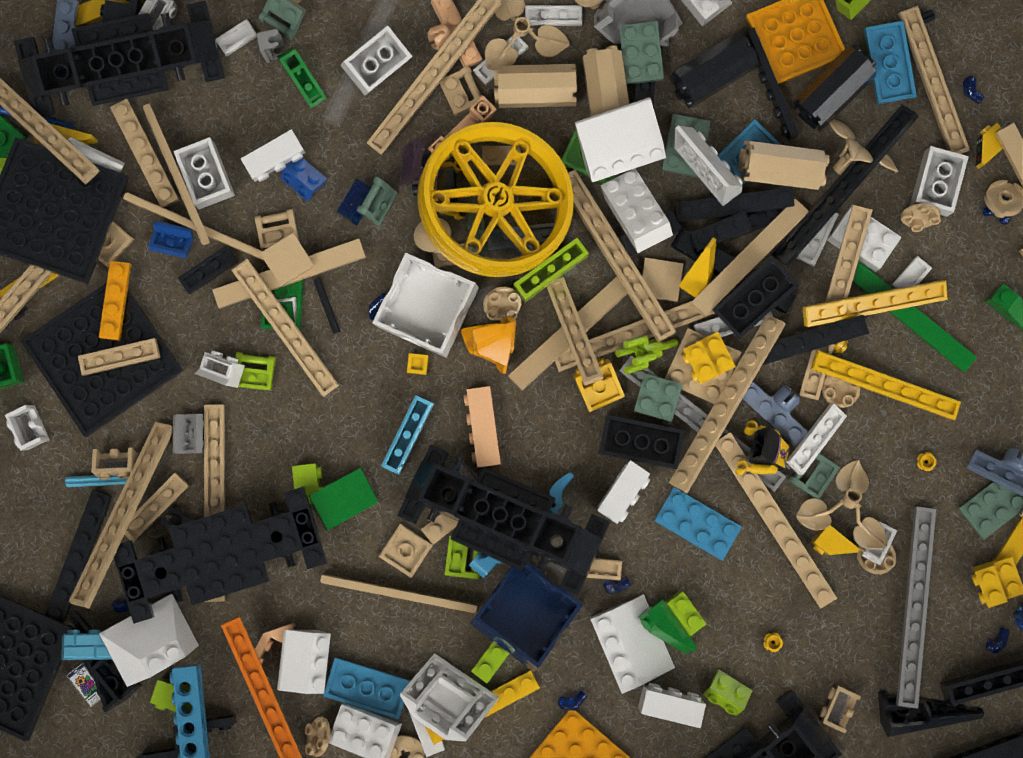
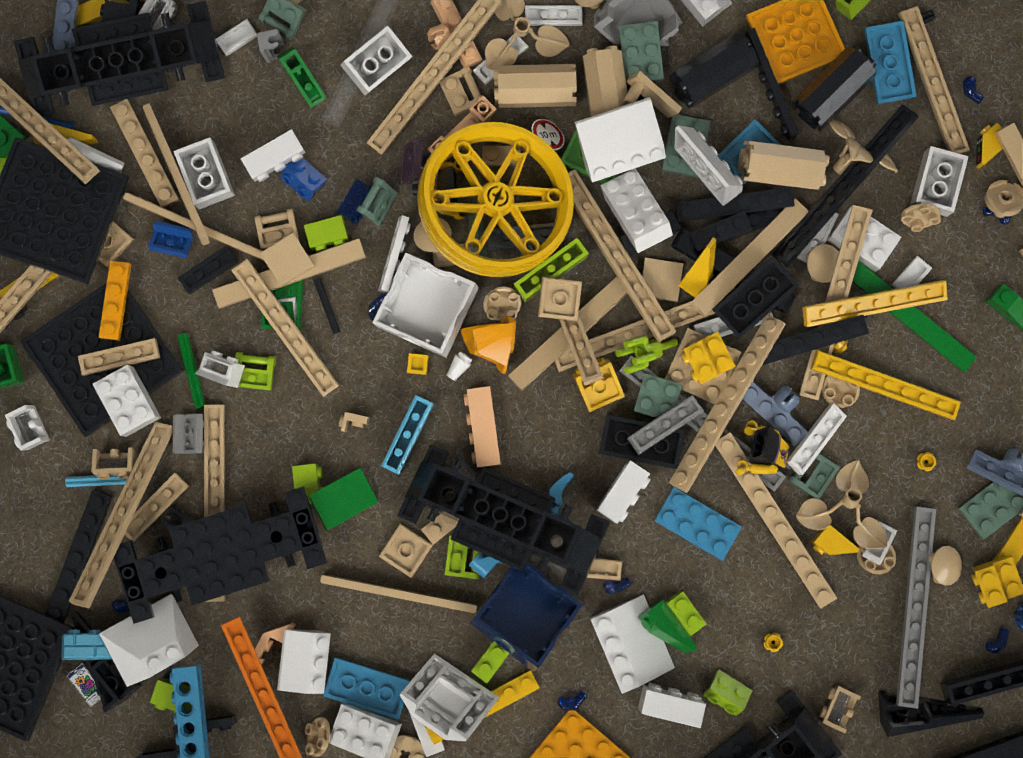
(126, 400): none -> white brick
(190, 368): none -> green axle
(326, 233): none -> lime brick
(357, 420): none -> tan bracket
(397, 246): none -> white plate
(459, 365): none -> white cone
(549, 133): none -> sticker
(559, 299): none -> tan tile
(643, 85): none -> tan piece
(665, 424): none -> light grey tile
(822, 262): none -> tan dish
(945, 565): none -> tan dish

